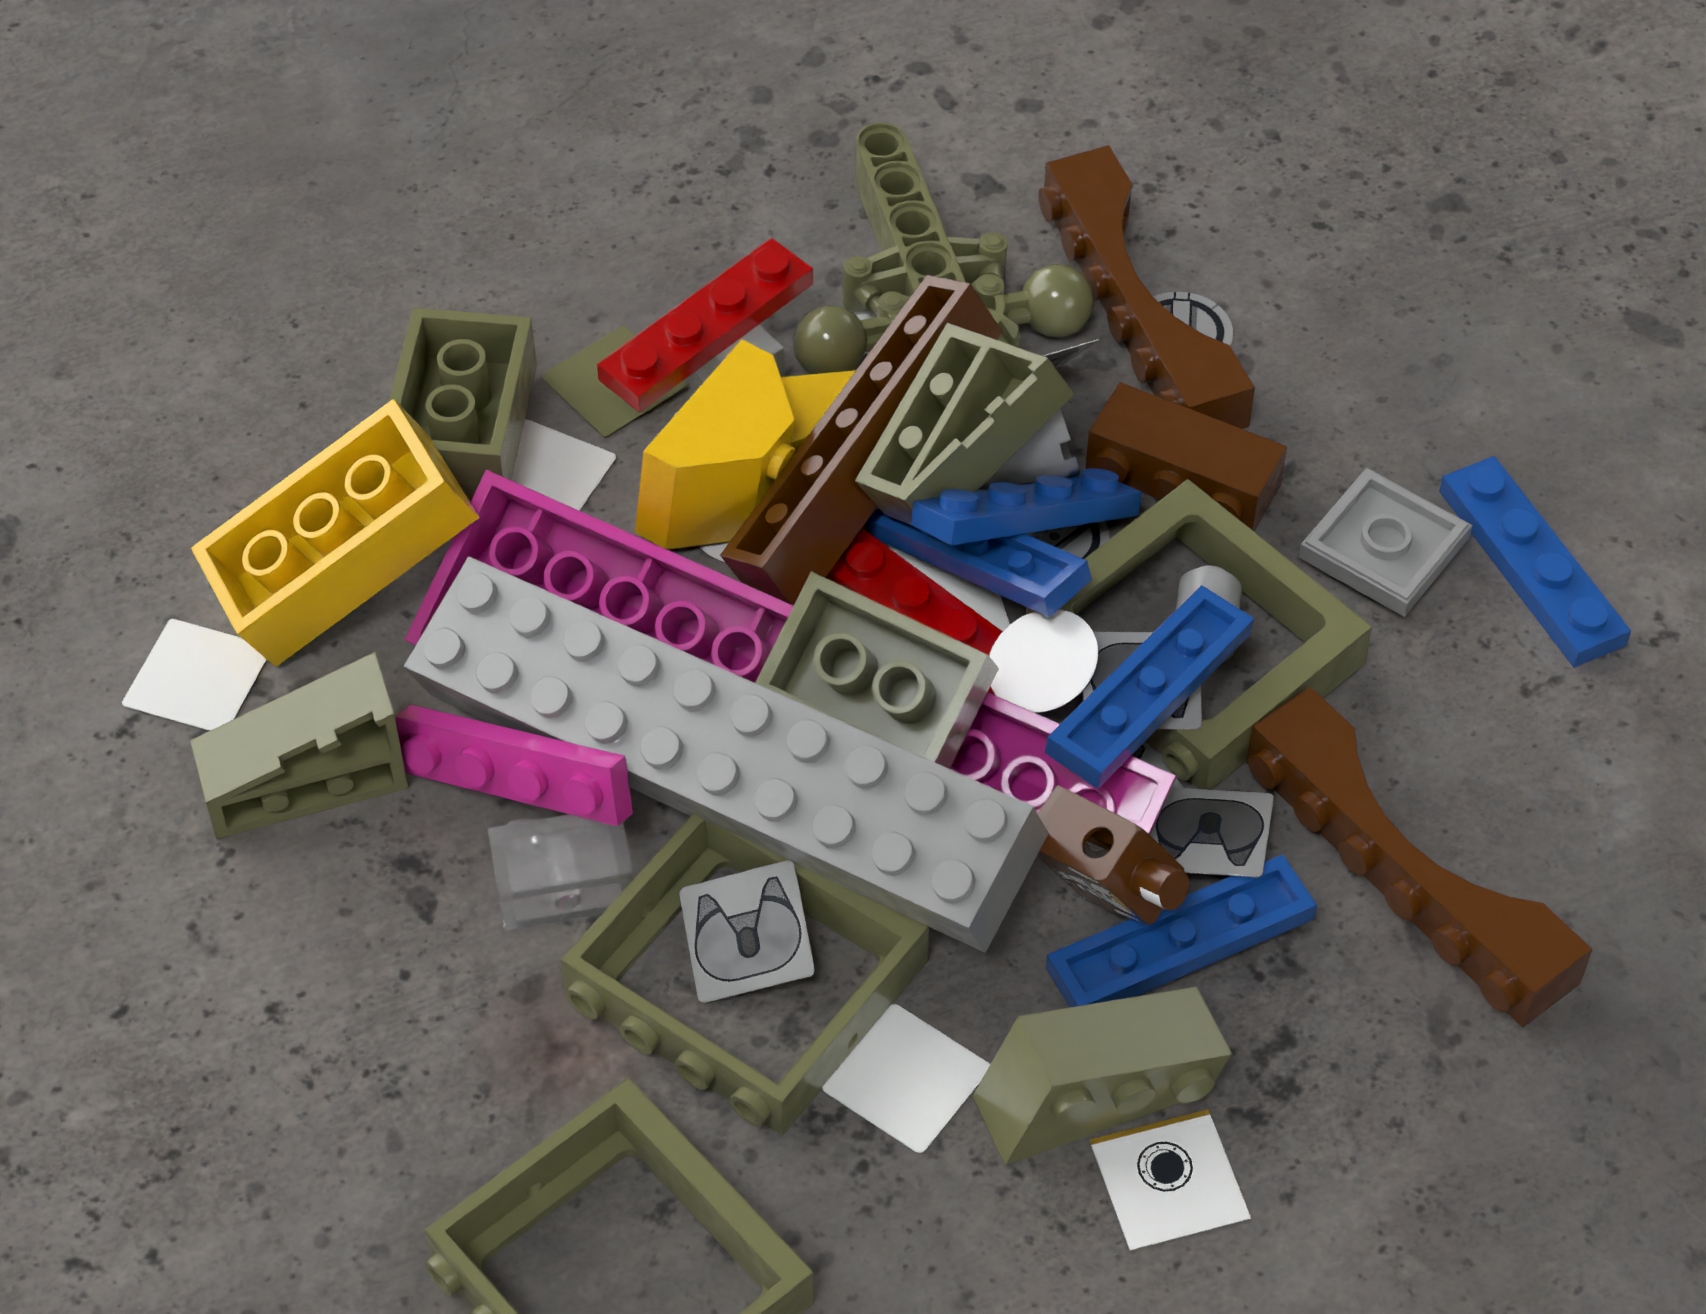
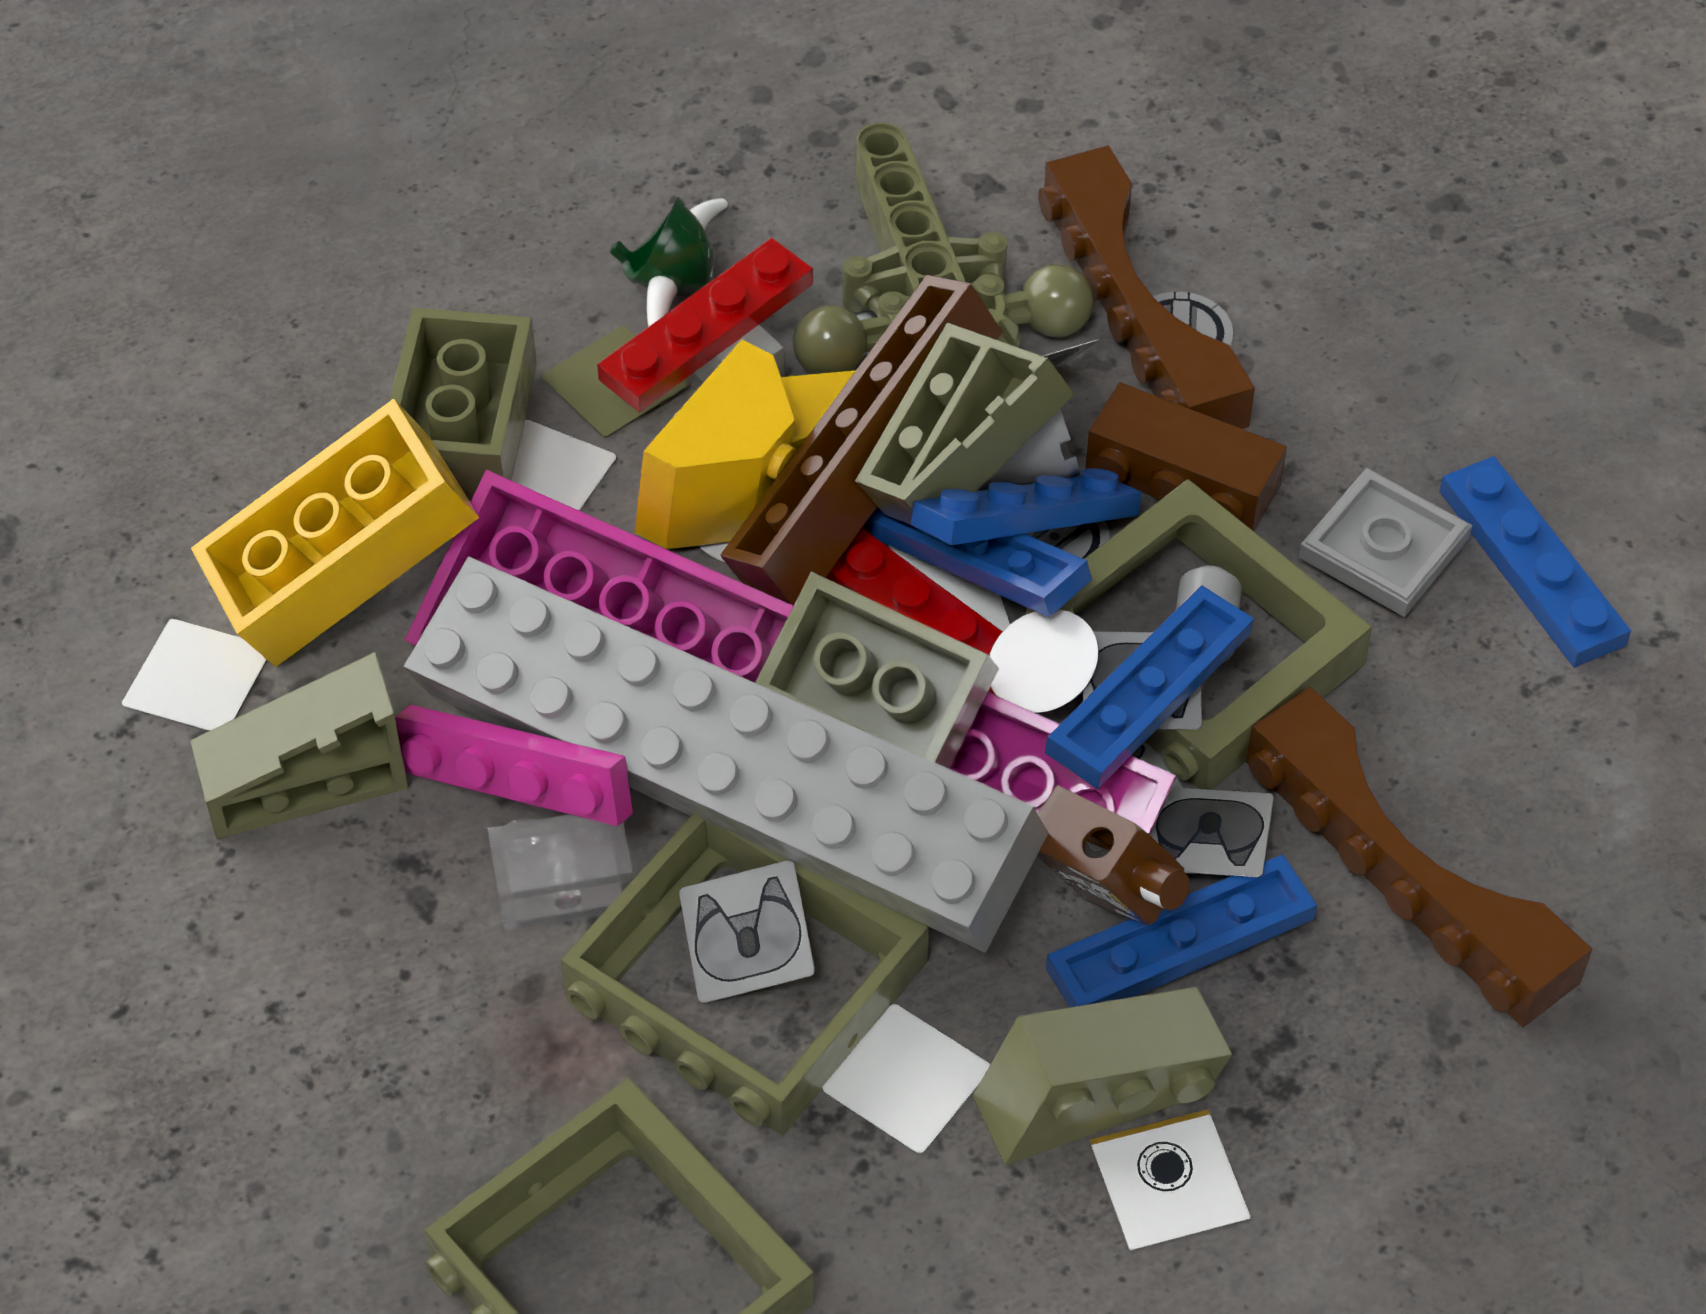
(674, 257): none -> dark green helmet

